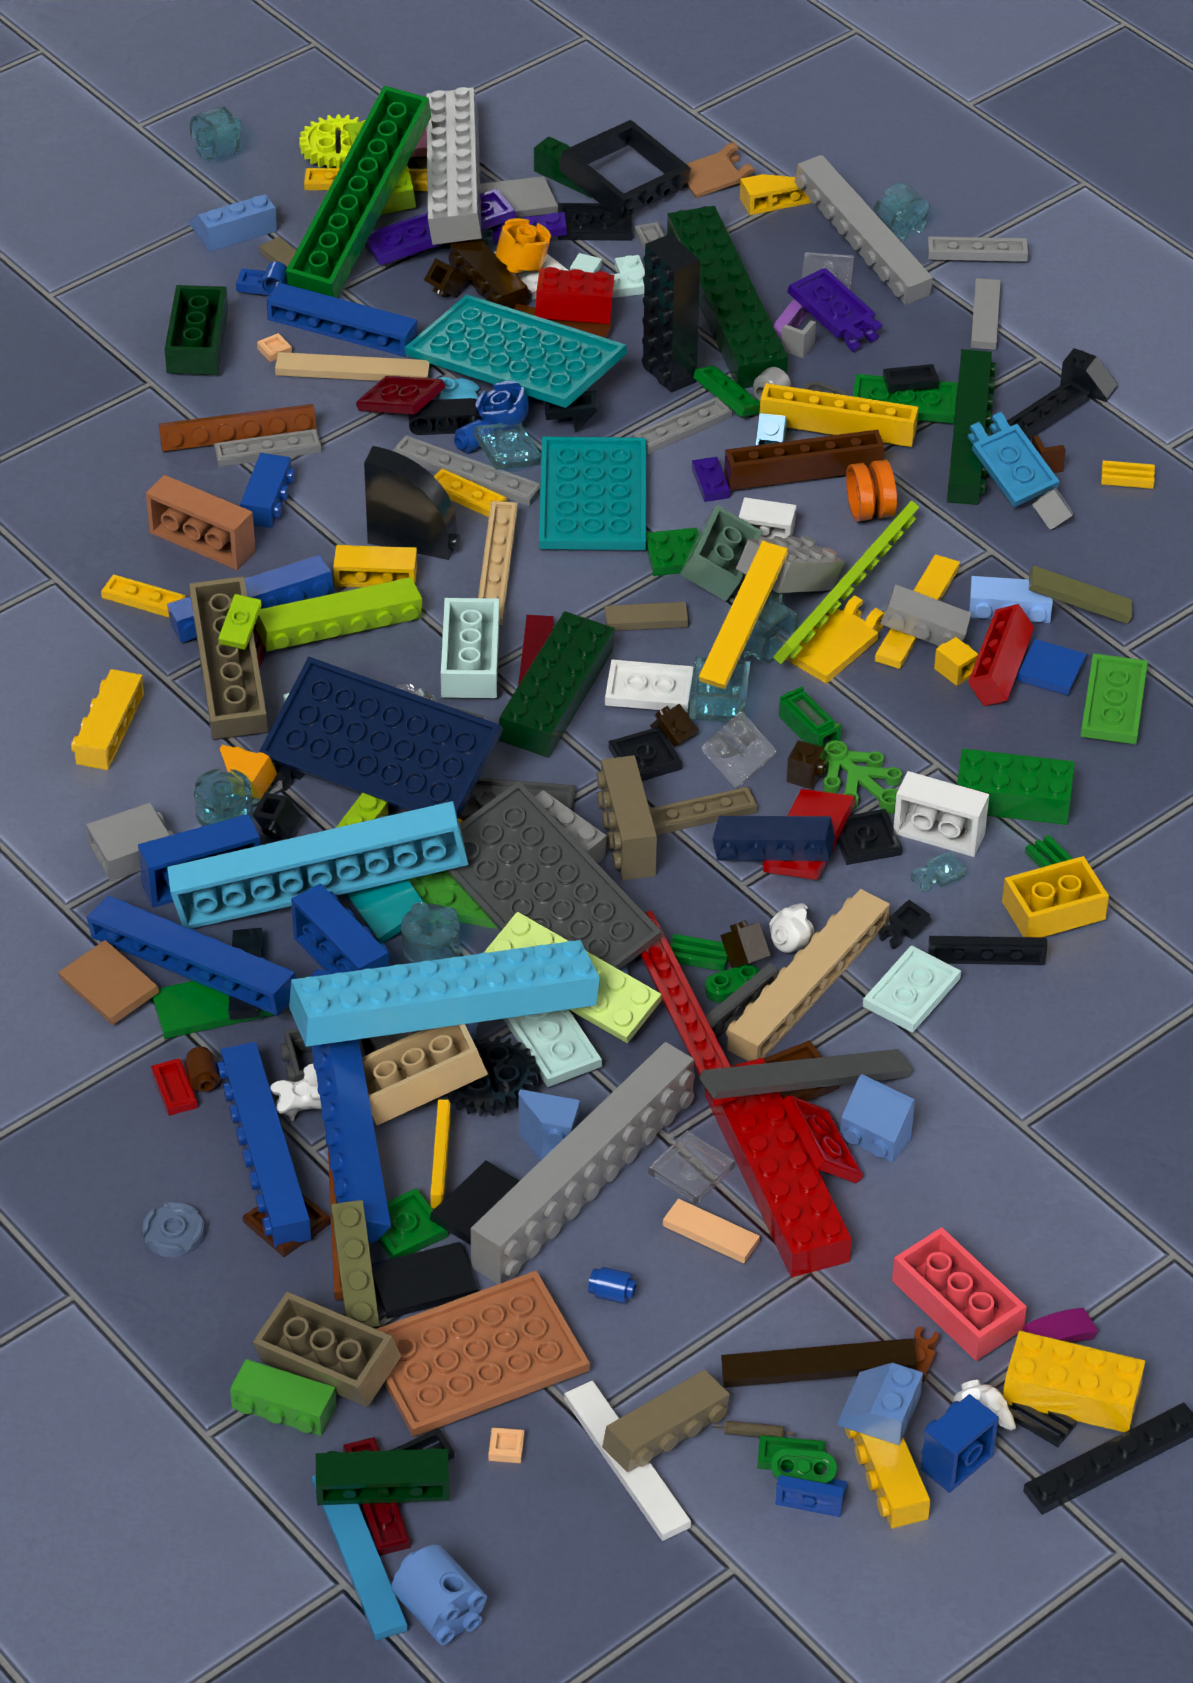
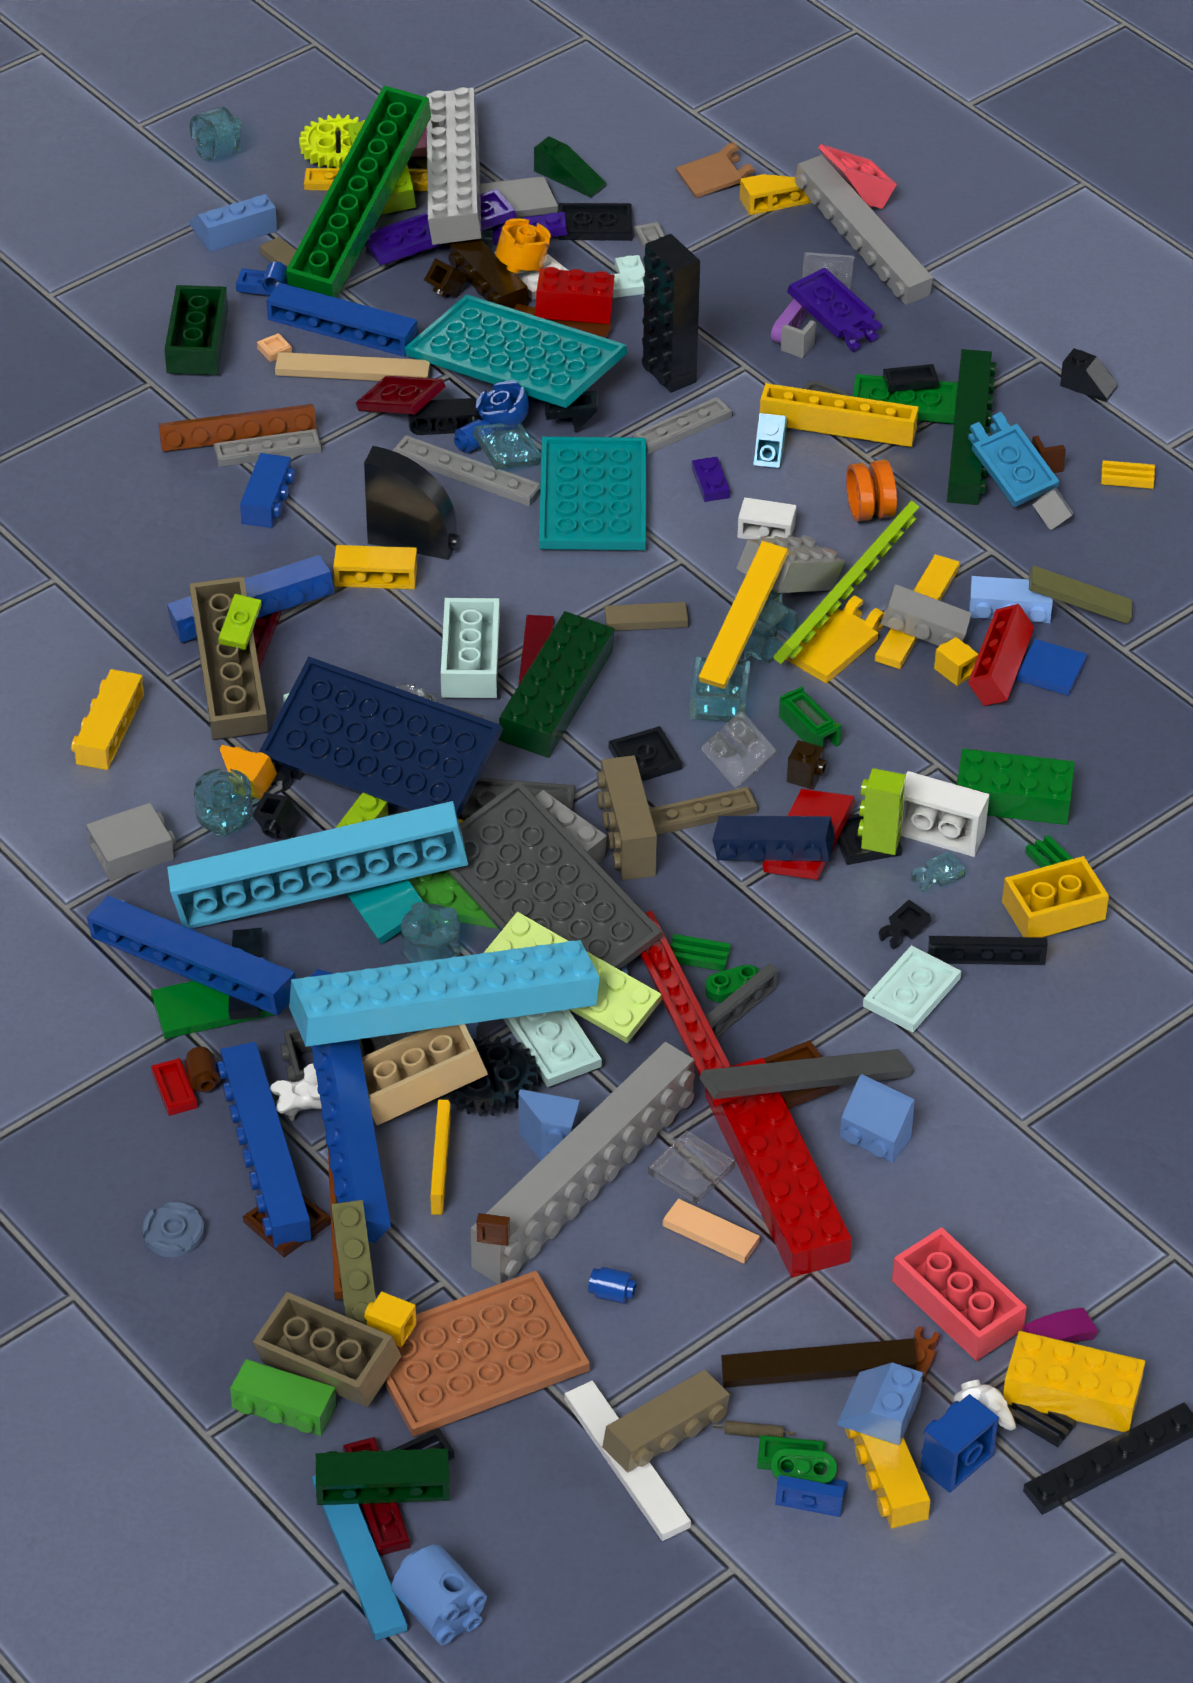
(108, 982): medium nougat tile -> none
(139, 595): yellow tile -> none
(189, 846): blue brick -> none
(200, 522): nougat brick -> none
(334, 934): blue brick -> none
(339, 614): lime brick -> none
(391, 1317): none -> yellow brick
(410, 1225): green tile -> none
(423, 1280): black tile -> none
(458, 389): medium azure plate -> none
(467, 492): yellow tile -> none
(472, 1200): black tile -> none
(493, 1229): none -> reddish brown tile
(498, 552): tan tile -> none
(506, 1445): light nougat tile -> none
(576, 160): black window -> none
(587, 263): light aqua tile -> none
(648, 685): white plate -> none
(669, 549): green plate -> none
(675, 724): dark brown bracket -> none
(718, 551): sand green brick -> none
(727, 391): green plate -> none
(728, 297): dark green brick -> none
(745, 944): dark brown brick -> none
(771, 376): light grey head -> none
(791, 928): white head -> none
(800, 459): reddish brown brick -> none
(807, 976): tan brick -> none
(822, 1139): red tile -> none
(839, 756): bright green plant -> none
(862, 175): none -> coral slope
(882, 811): none -> lime brick
(902, 210): clear light blue brick -> none
(977, 249): light grey plate -> none
(985, 314): light grey tile -> none
(1049, 408): black plate -> none
(1114, 698): bright green plate -> none

